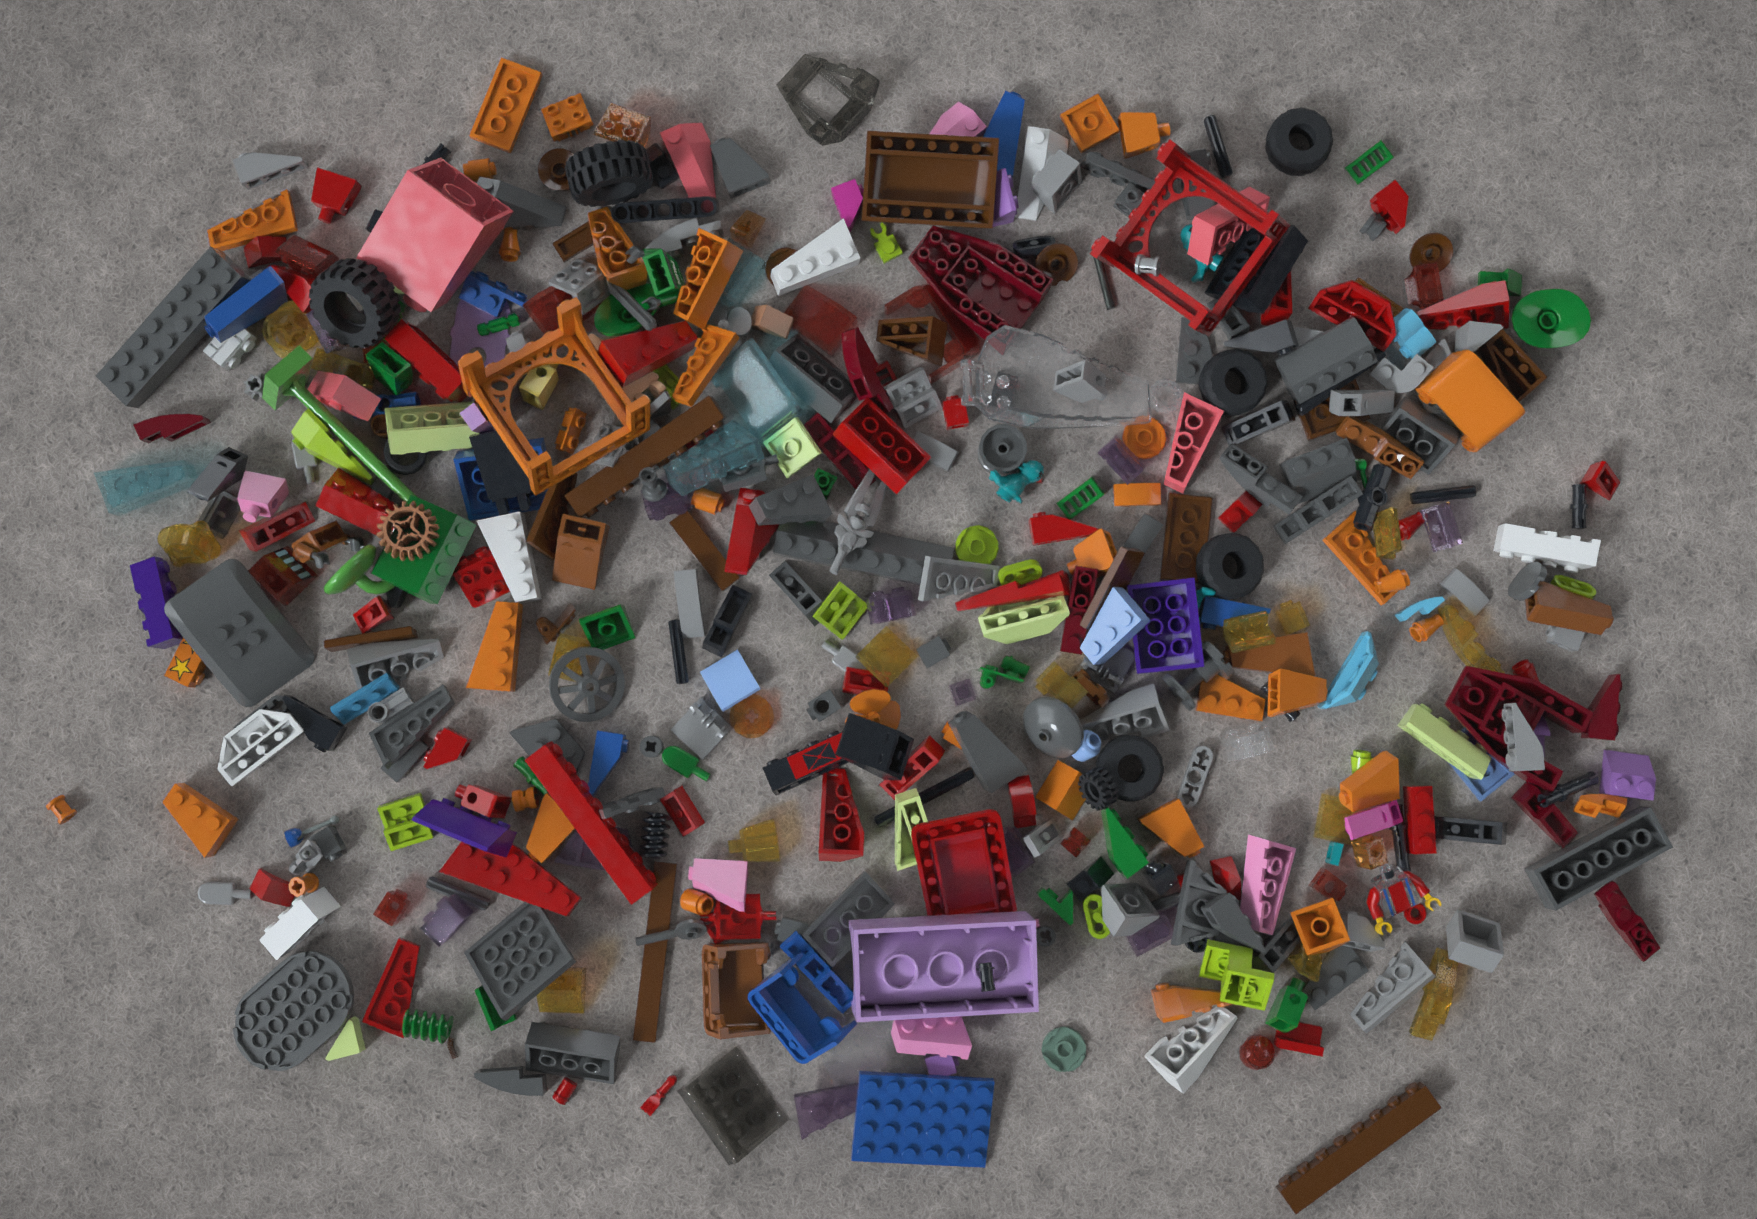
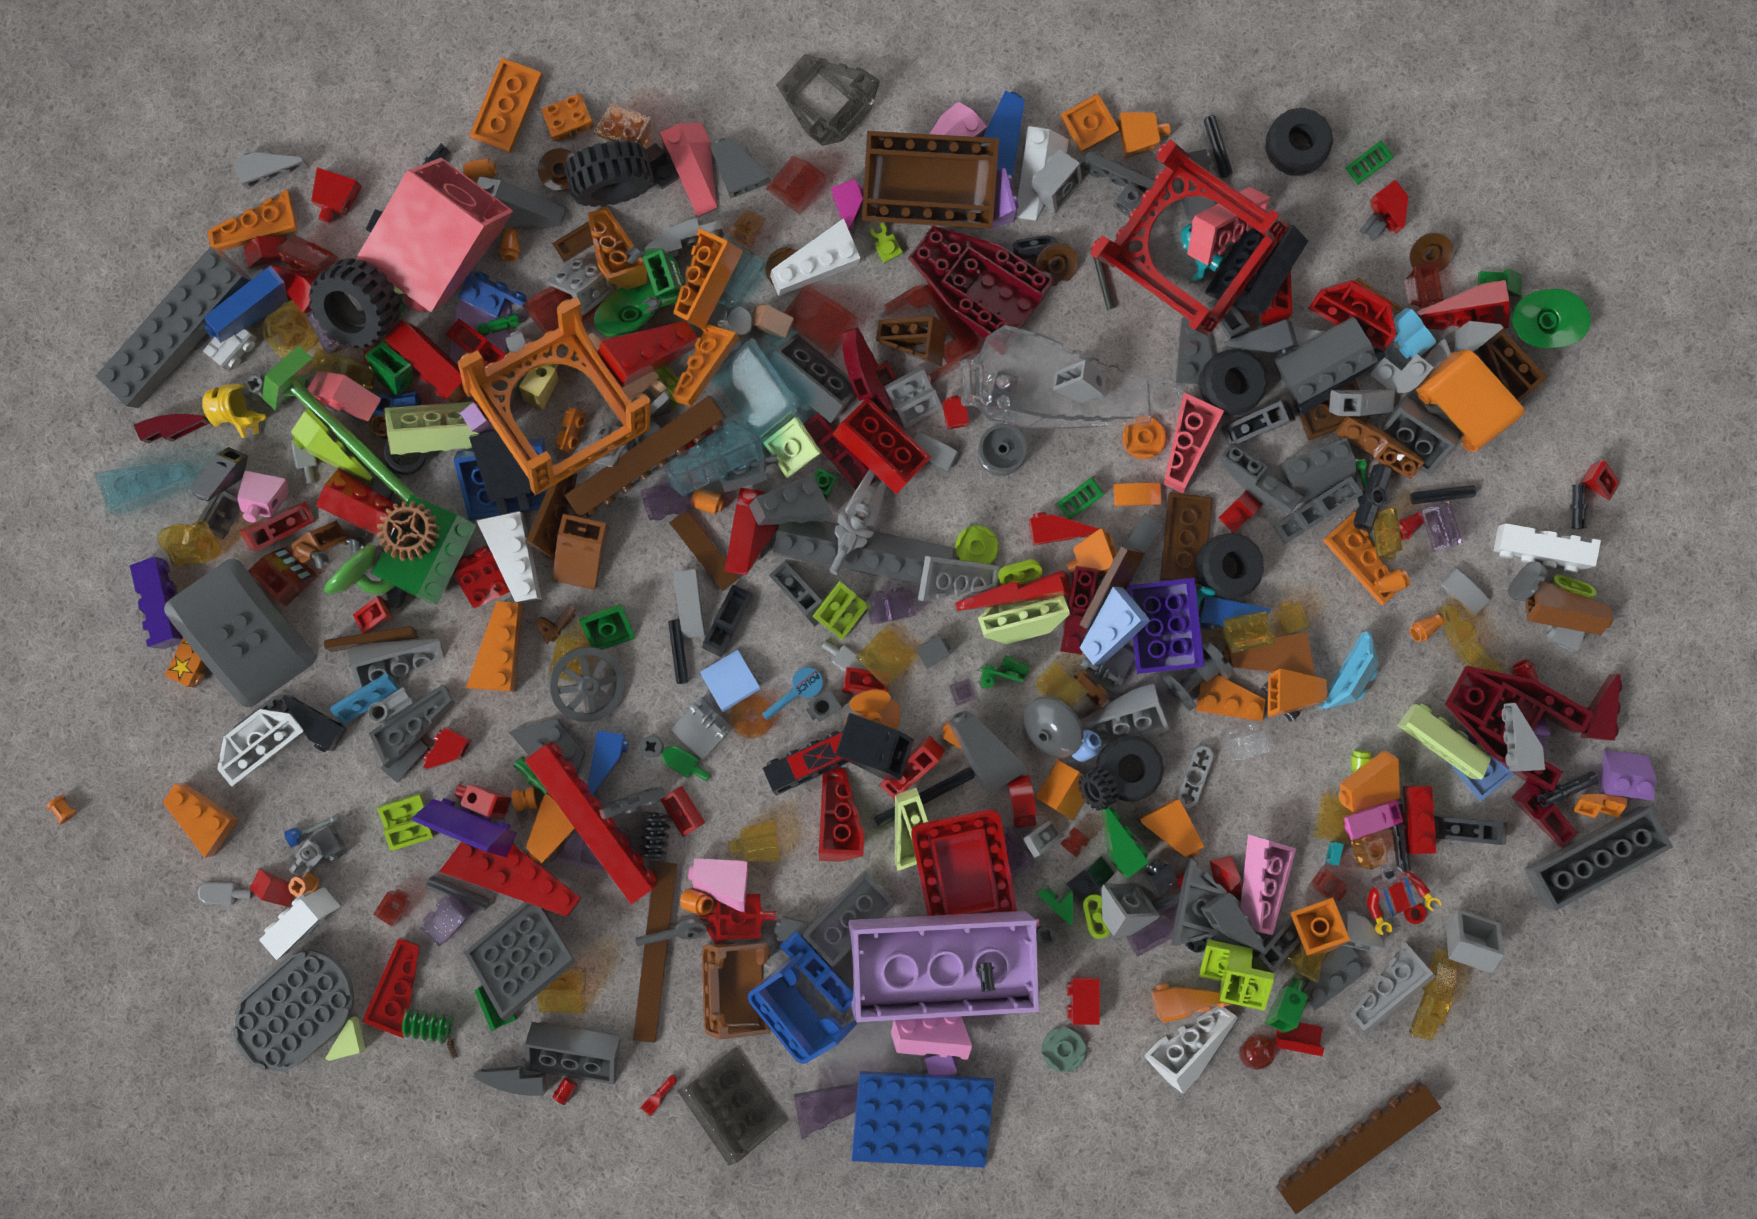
(229, 406): none -> yellow piece
(472, 341): none -> red slope
(633, 306): dark grey axle -> none
(653, 487): dark grey piece -> none
(655, 213): black beam -> none
(797, 184): none -> clear red slope
(805, 683): none -> dark azure piece
(1014, 484): teal animal -> none
(1084, 1000): none -> red brick
(1121, 459): clear purple brick -> none
(1148, 265): light grey bush -> none
(1424, 606): medium azure slope -> none
(1626, 921): dark red slope -> none

